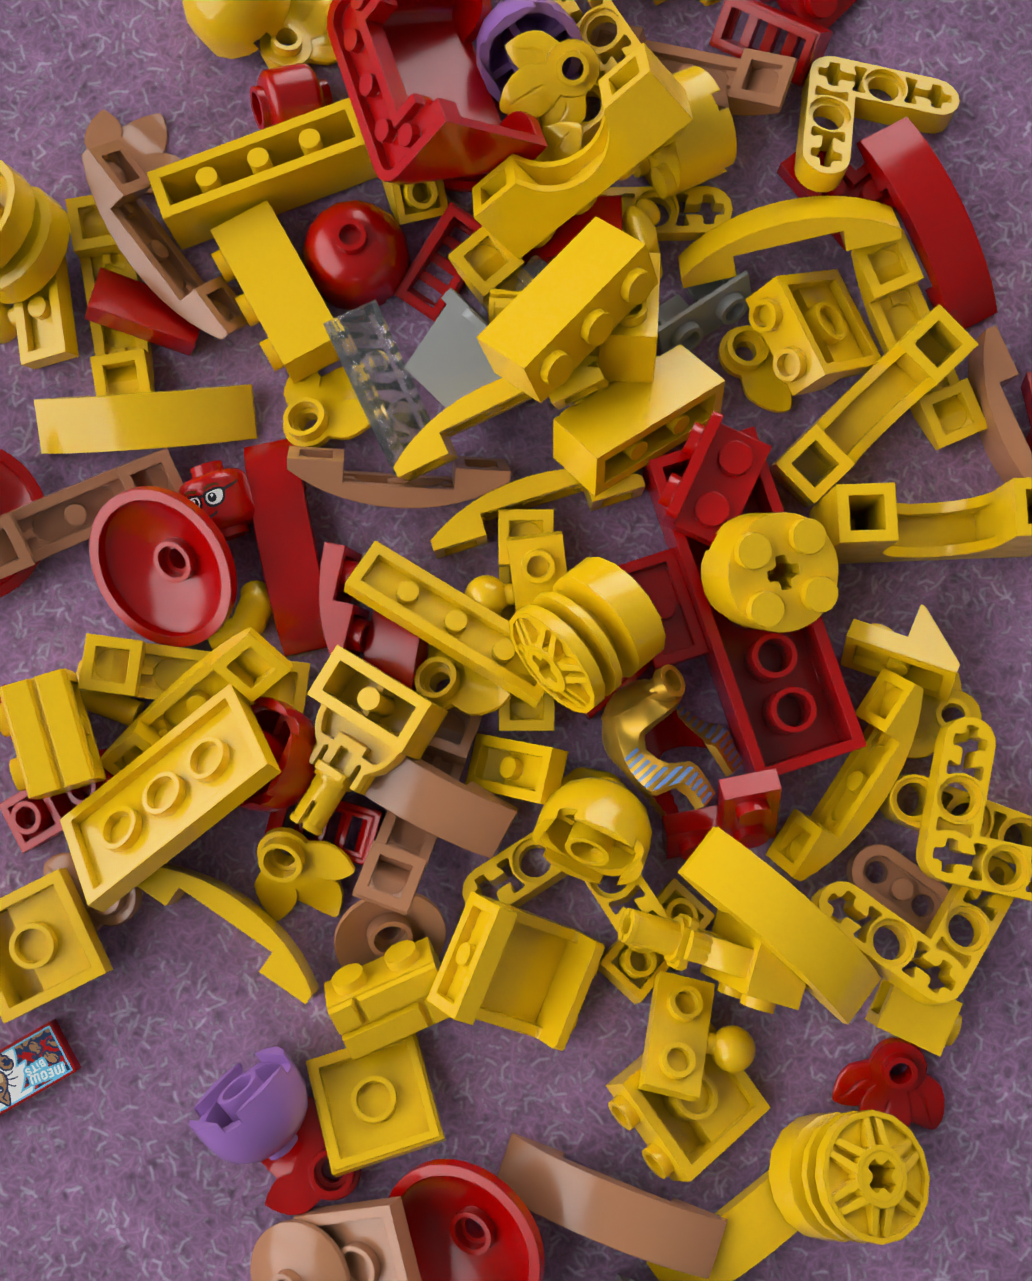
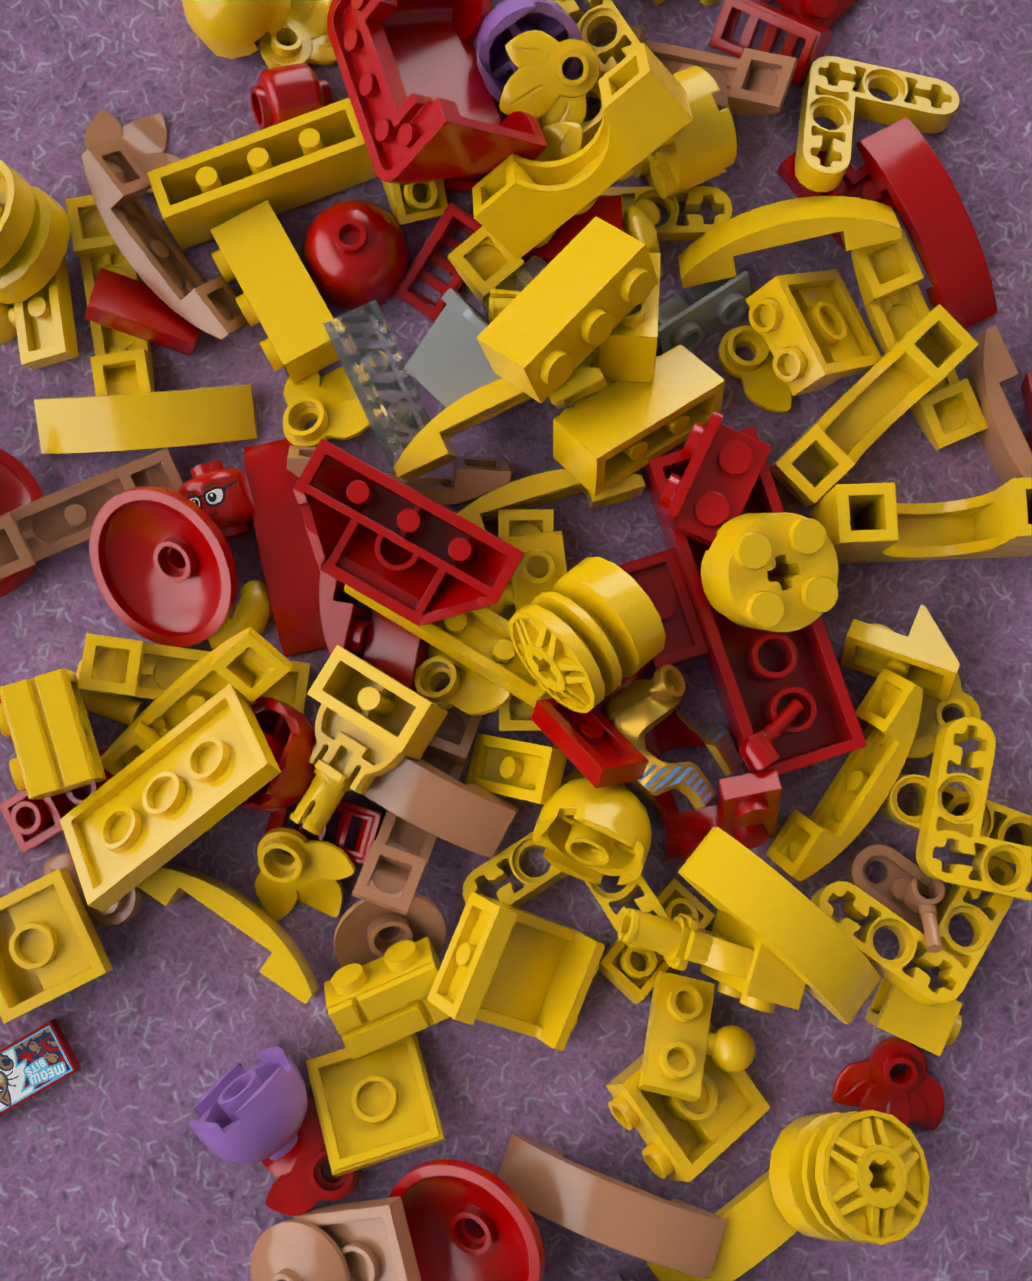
(398, 541): none -> red wedge
(590, 743): none -> red plate
(758, 749): none -> red hand
(927, 910): none -> nougat hand

